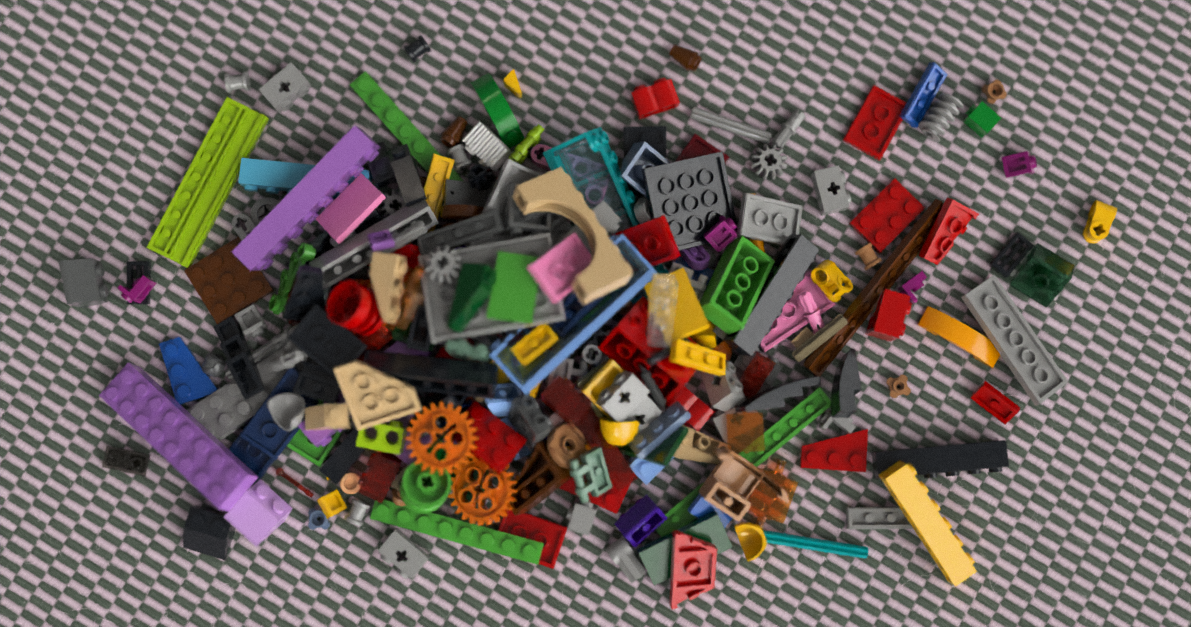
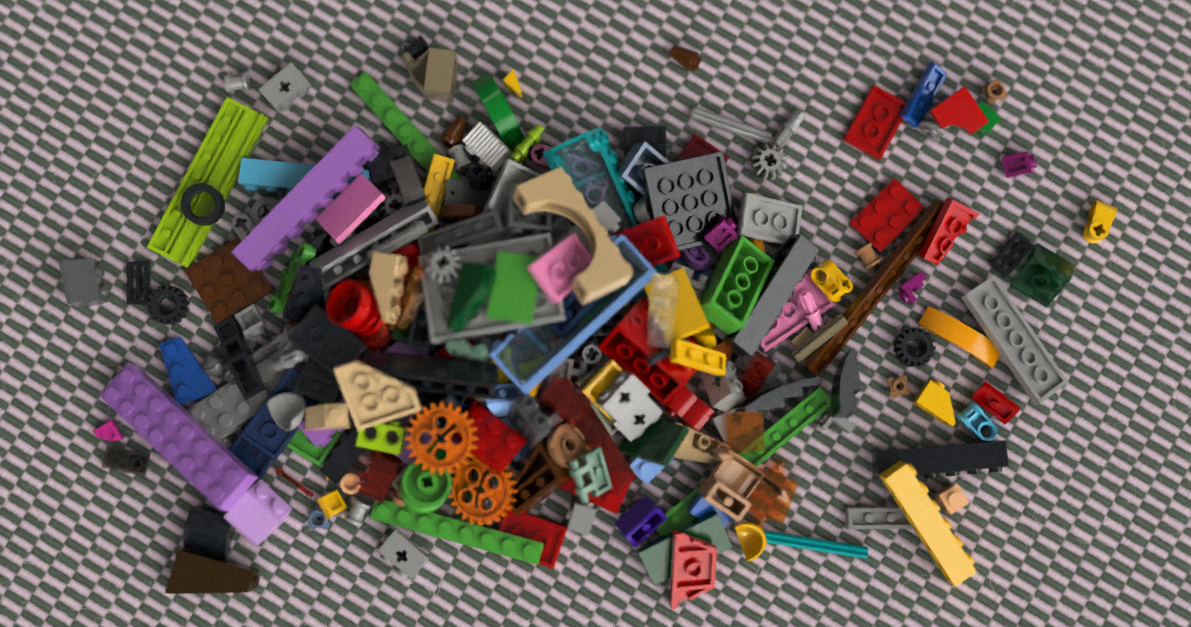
(109, 431): none -> dark pink tile
(140, 289): magenta bracket -> none
(155, 304): none -> black tyre
(190, 193): none -> black tyre
(204, 574): none -> dark brown slope
(380, 240): medium lavender tile -> none
(434, 74): none -> dark tan piece
(534, 344): yellow plate -> none
(618, 432): yellow helmet -> none
(623, 555): light grey piece -> none
(652, 387): dark grey piece -> none
(654, 98): red brick -> none
(659, 430): sand blue plate -> none
(827, 201): light grey brick -> none
(837, 453): red wing -> none
(889, 317): red brick -> none
(926, 342): none -> black tyre
(936, 402): none -> yellow slope
(951, 498): none -> light nougat brick
(960, 111): none -> red tile
(976, 421): none -> medium azure piece

